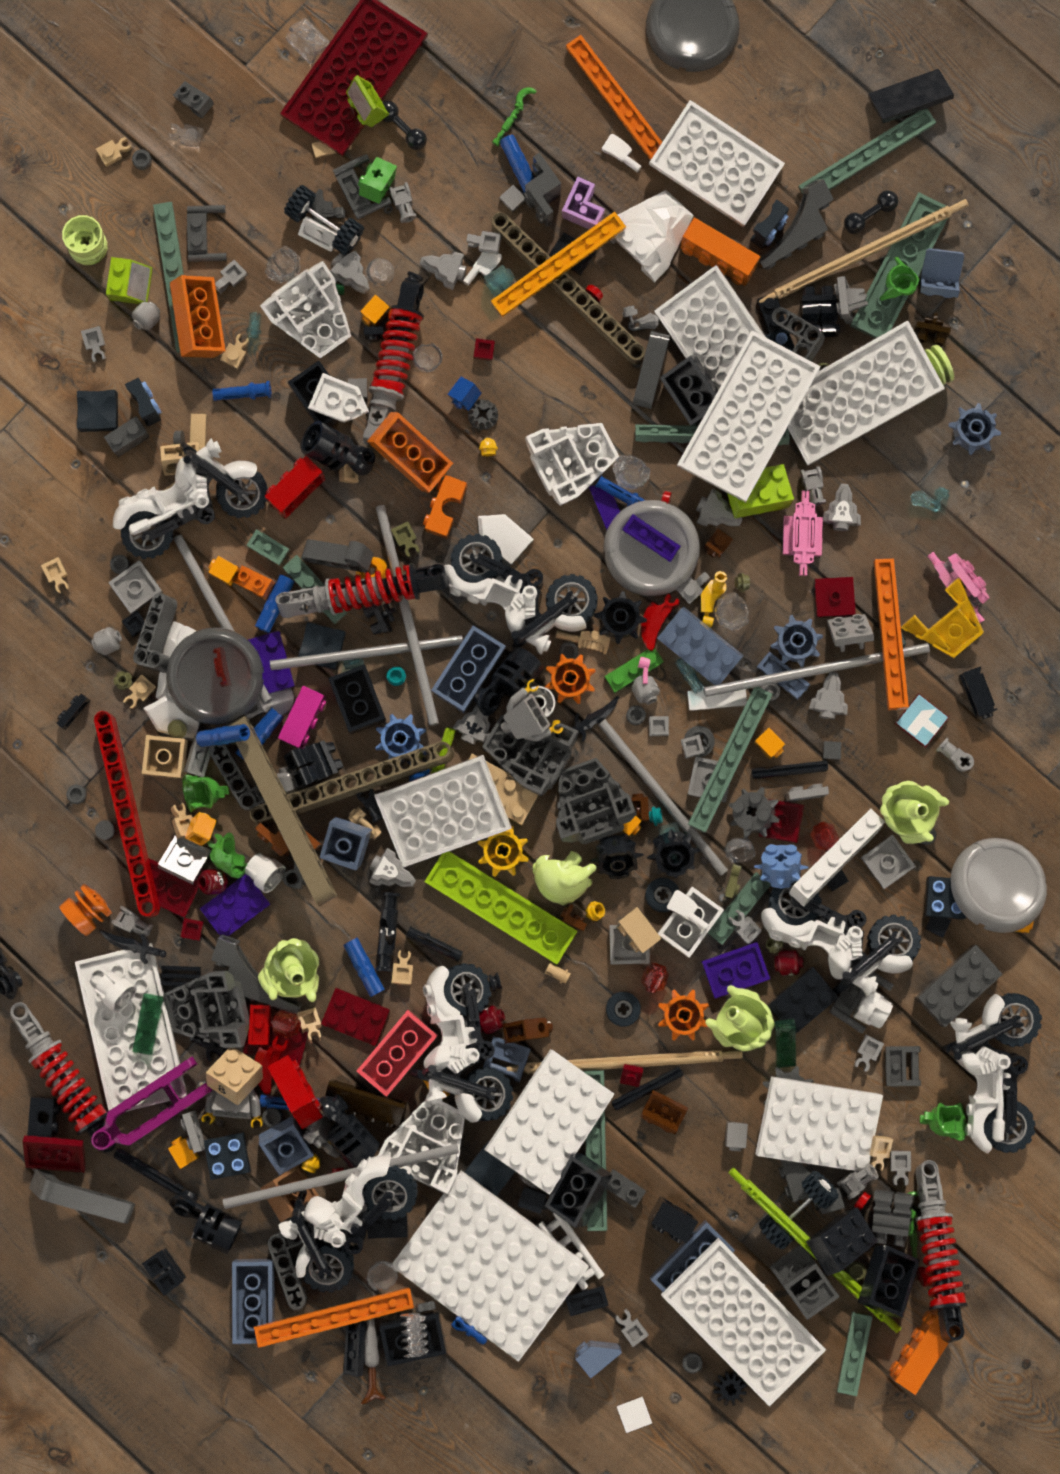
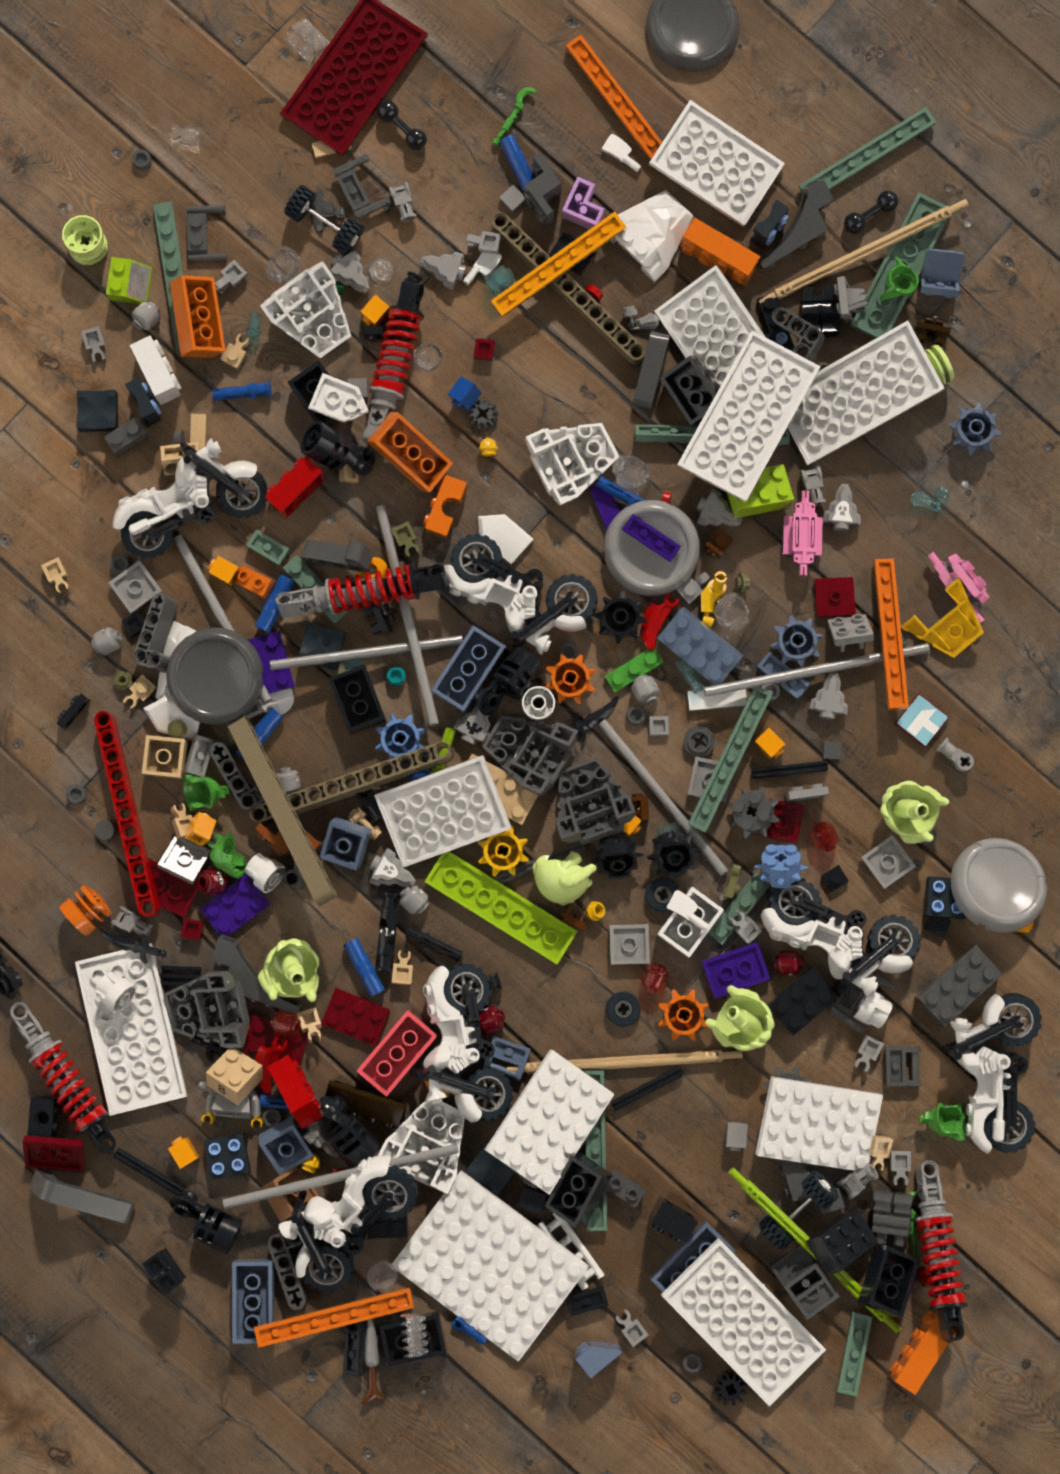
(110, 1132): magenta piece -> none
(111, 152): tan plate -> none
(148, 1024): clear green plate -> none
(156, 369): none -> white brick
(191, 1124): light grey plate -> none
(194, 99): dark grey plate -> none
(221, 667): clear red tile -> none
(223, 735): blue axle -> none
(259, 1025): red plate -> none
(302, 717): dark pink brick -> none
(317, 233): white plate -> none
(320, 761): black hips -> none
(366, 102): lime slope -> none
(377, 180): bright green brick -> none
(414, 899): none -> light grey head
(425, 1306): dark grey tile -> none
(526, 717): light grey torso -> none
(527, 867): none -> dark grey axle
(532, 1028): reddish brown torso -> none
(557, 973): tan pin -> none
(586, 639): tan piece -> none
(631, 1075): dark red plate -> none
(634, 1414): white sticker -> none
(638, 930): tan brick -> none
(644, 664): bright pink hand -> none
(655, 816): teal plate -> none
(663, 1112): reddish brown bracket -> none
(692, 746): light grey tile -> none
(739, 850): clear hair -> none
(774, 946): olive plate -> none
(785, 1043): clear green plate -> none
(836, 857): white brick -> none
(856, 1271): olive plate -> none
(862, 1200): red tile -> none
(910, 96): black tile -> none
(978, 693): black window -> none

